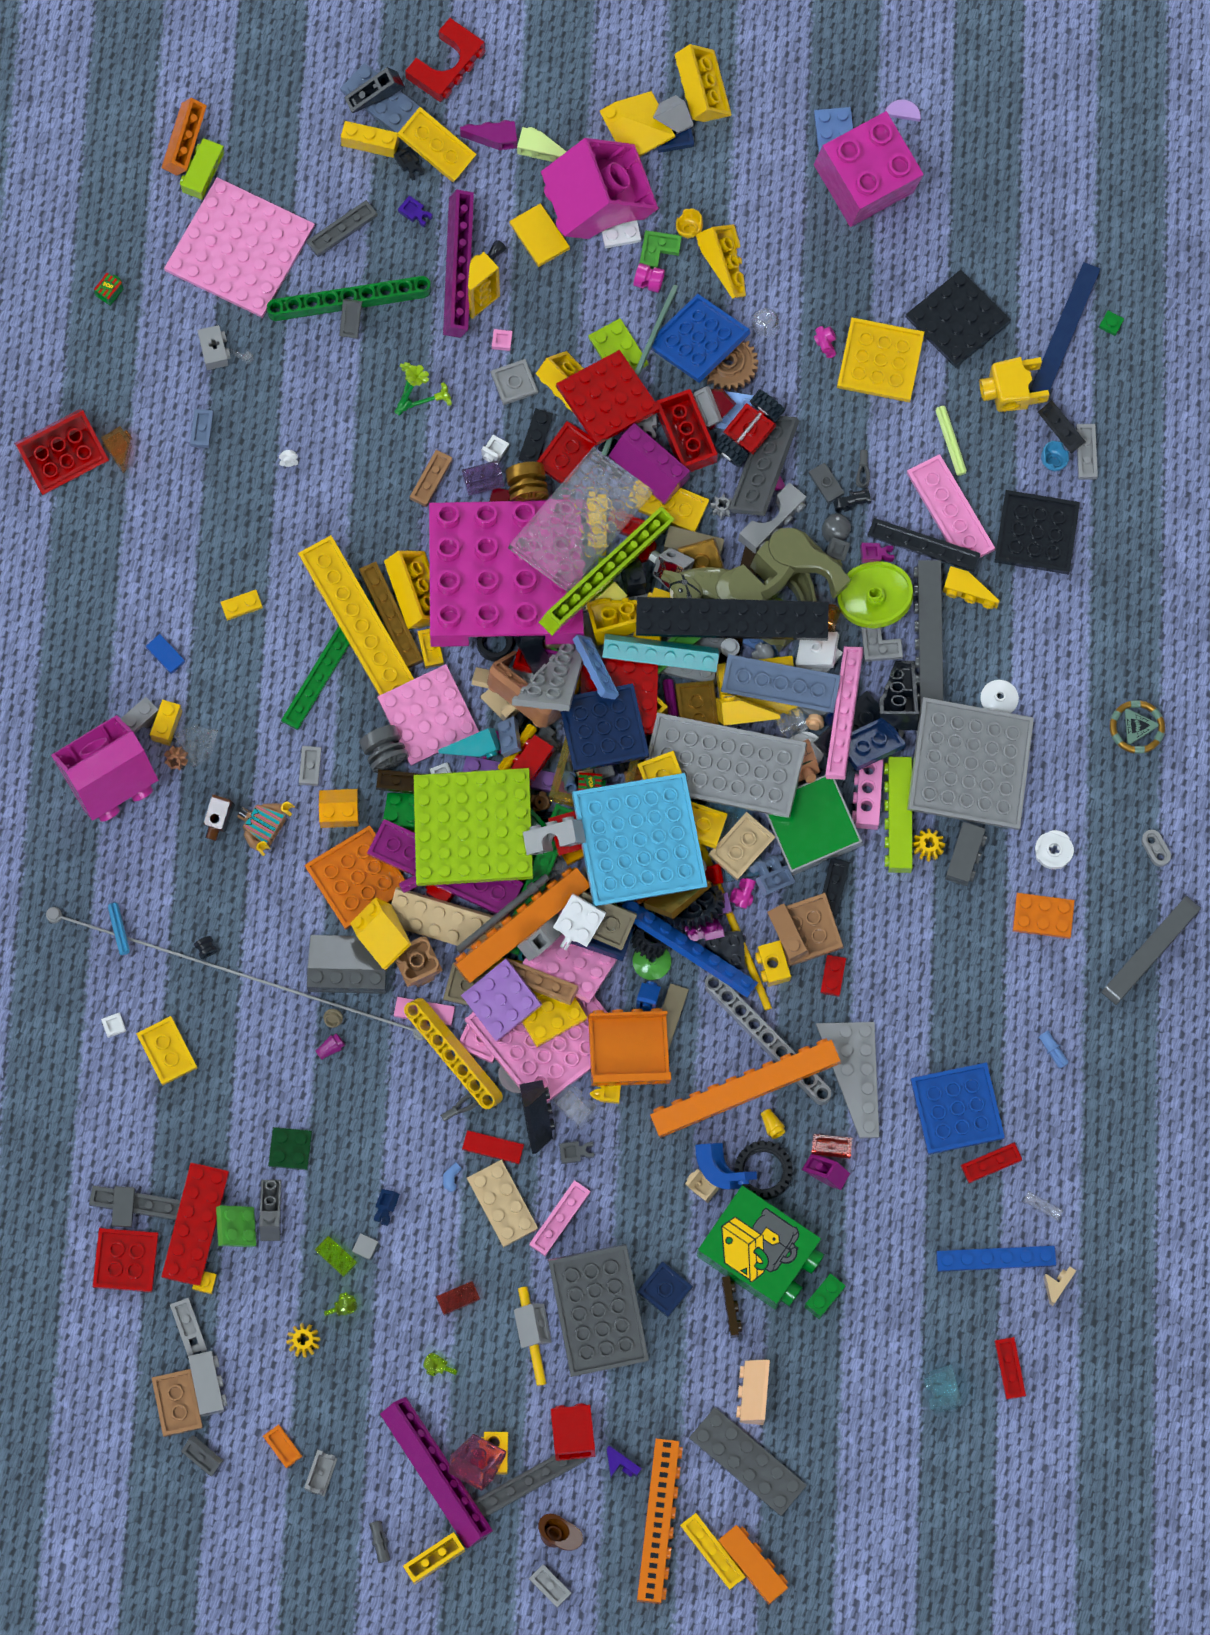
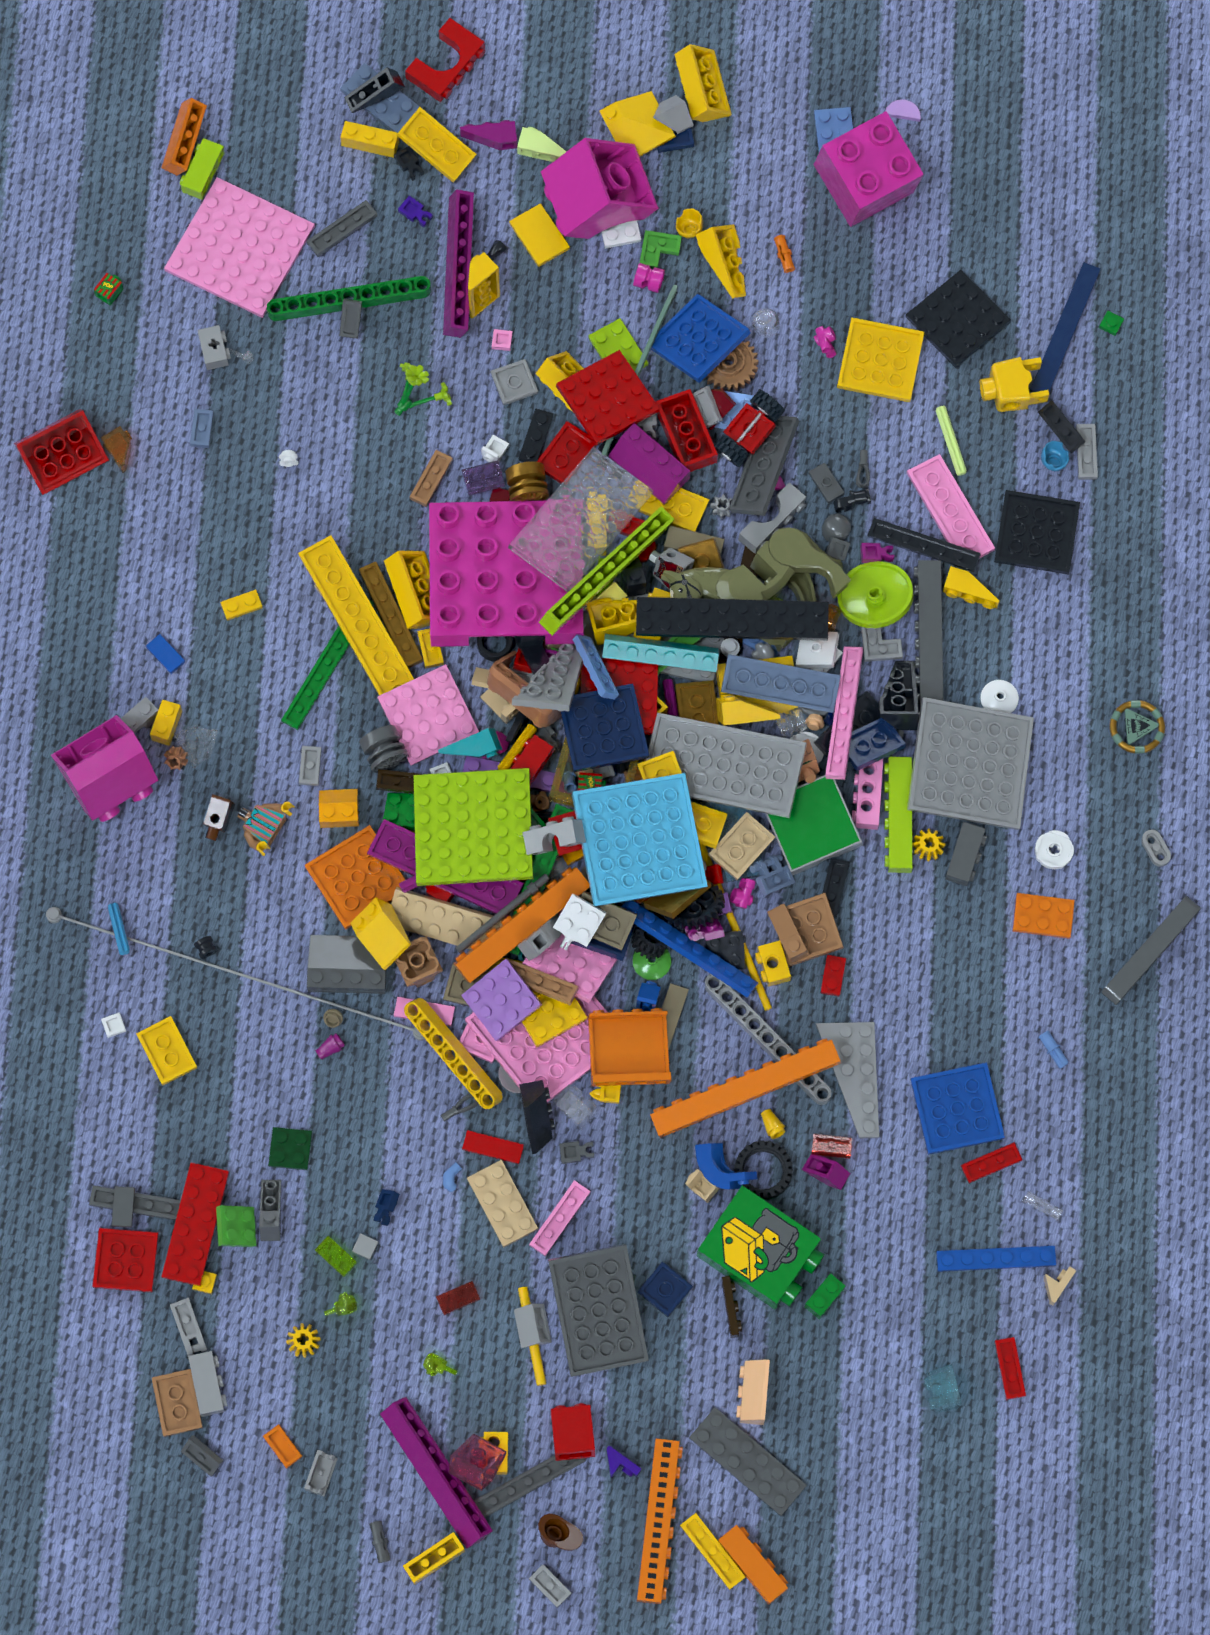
(509, 736): sand blue plate -> none
(784, 253): none -> orange pin

